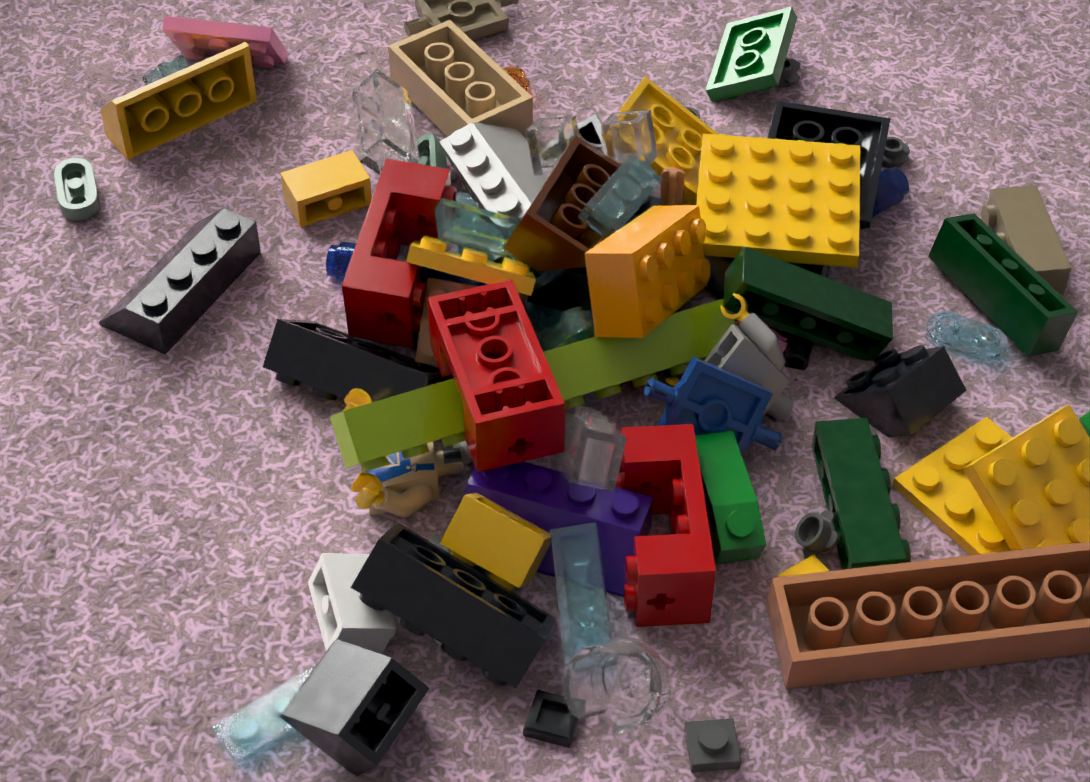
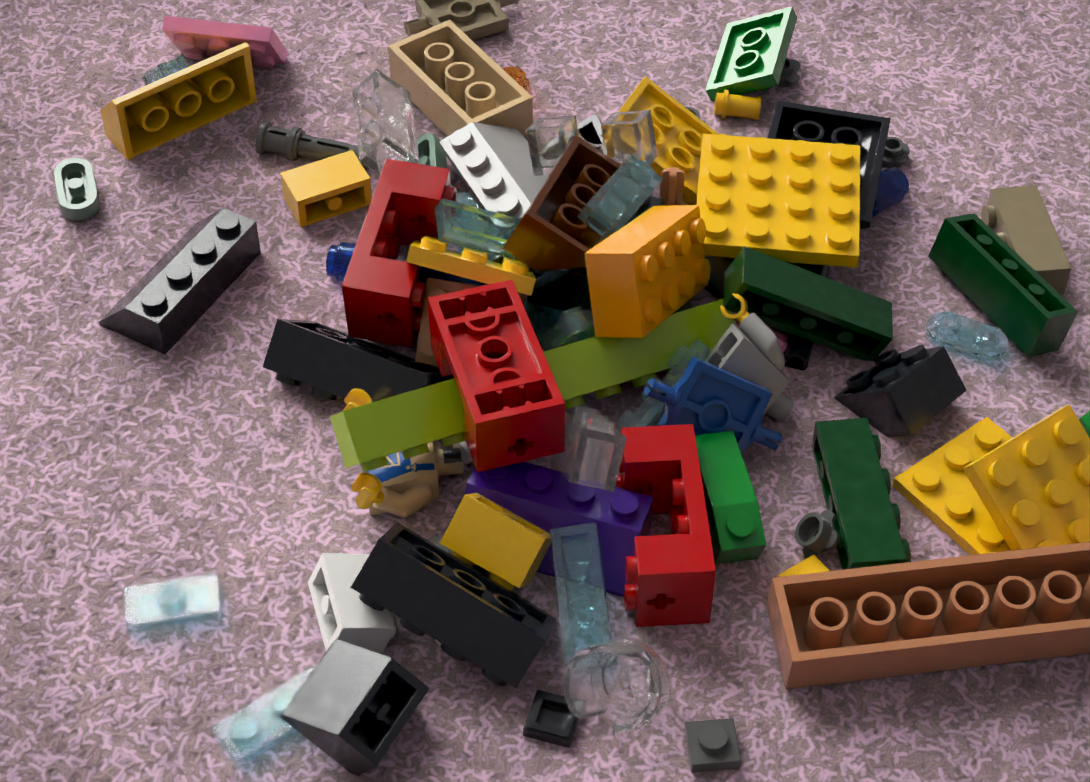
(172, 603): none -> clear light blue plate
(297, 144): none -> dark grey pin
(653, 408): none -> clear light blue plate
(737, 105): none -> yellow pin

